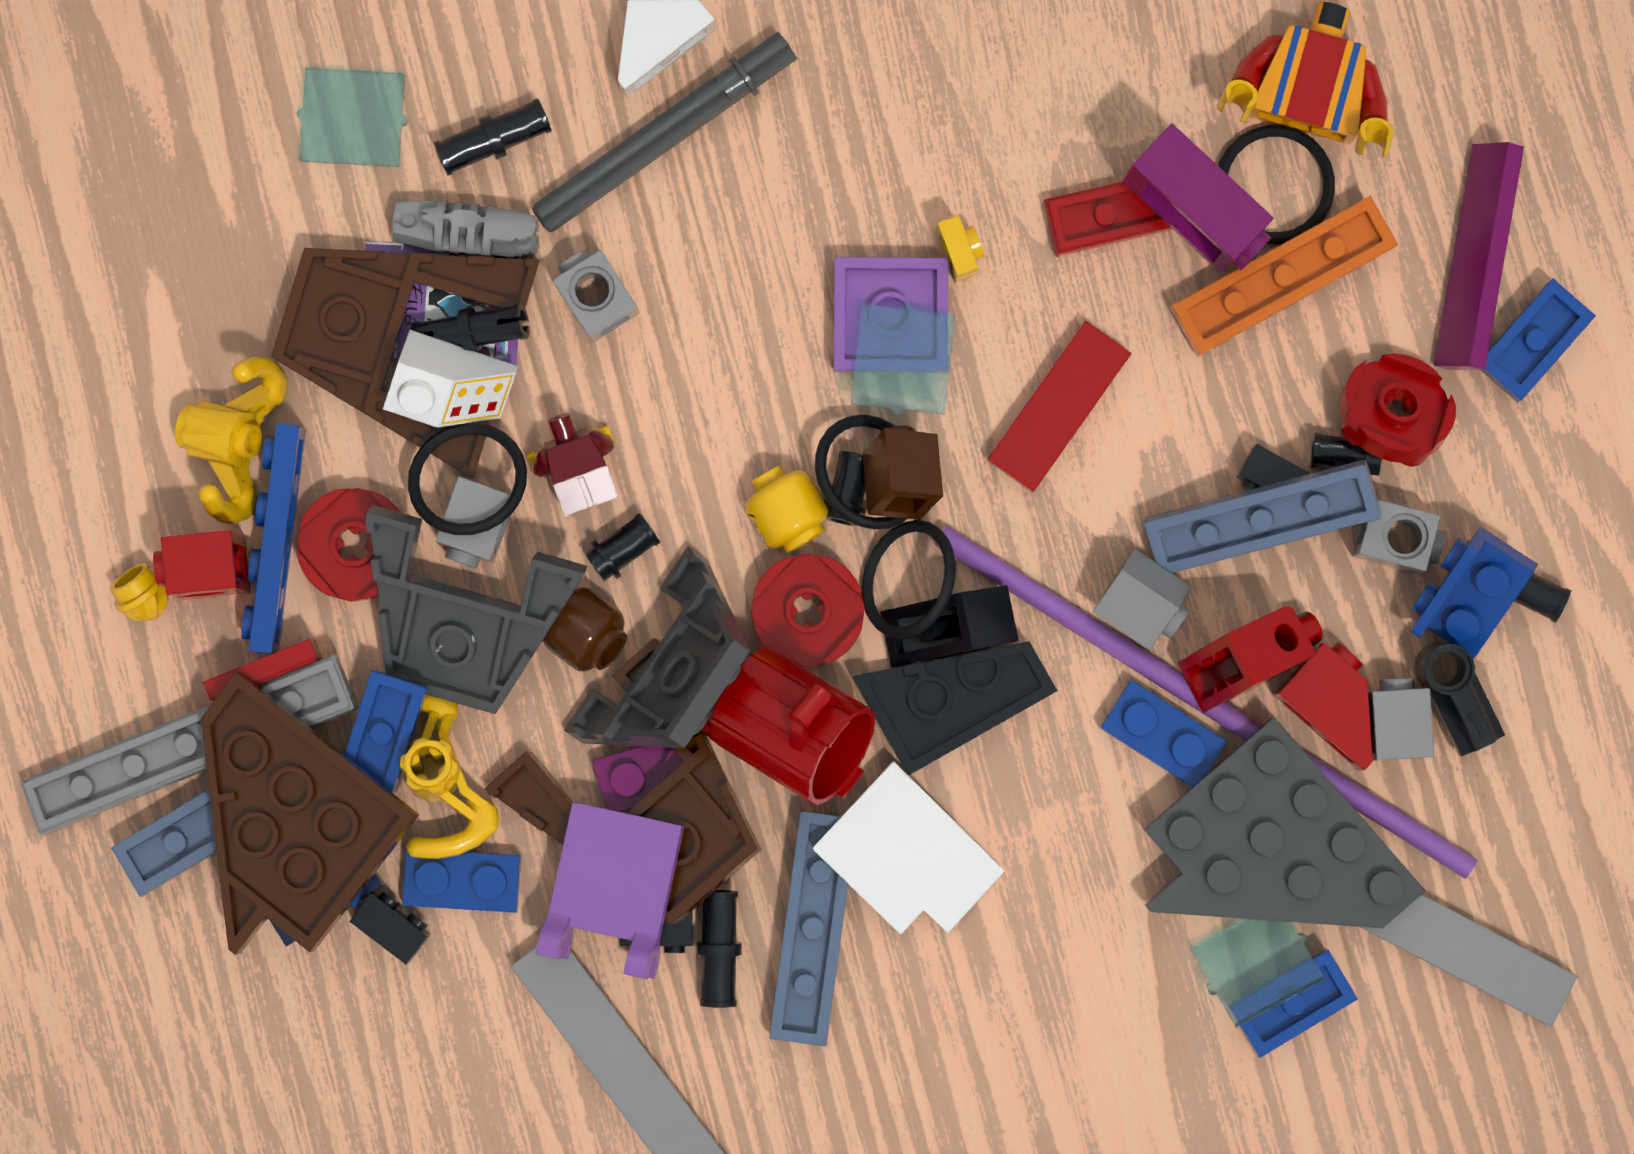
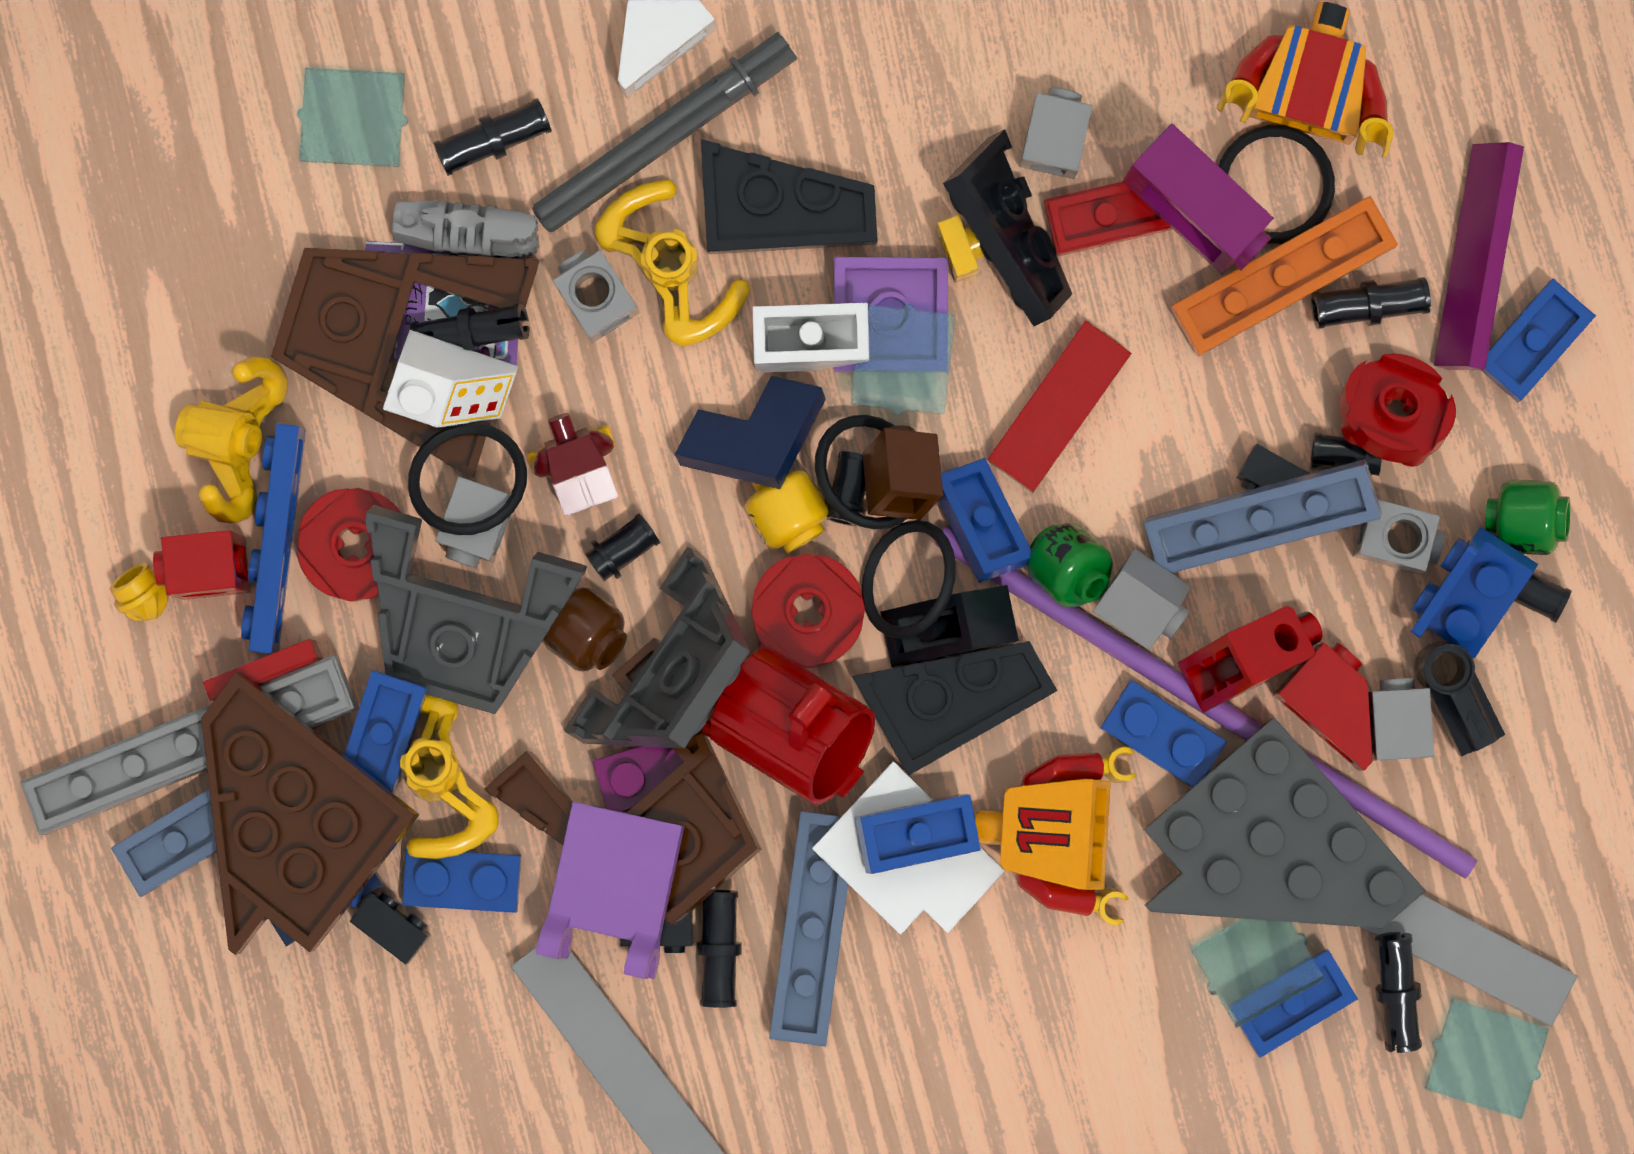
(667, 263): none -> yellow piece
(756, 448): none -> dark blue tile
(780, 206): none -> black wing
(810, 336): none -> white slope
(918, 833): none -> blue plate
(983, 521): none -> blue plate
(999, 217): none -> black wing
(1056, 133): none -> light grey brick
(1058, 832): none -> light orange torso
(1070, 565): none -> green head
(1371, 303): none -> black pin
(1398, 992): none -> black pin
(1486, 1058): none -> clear light blue piece
(1529, 516): none -> green head

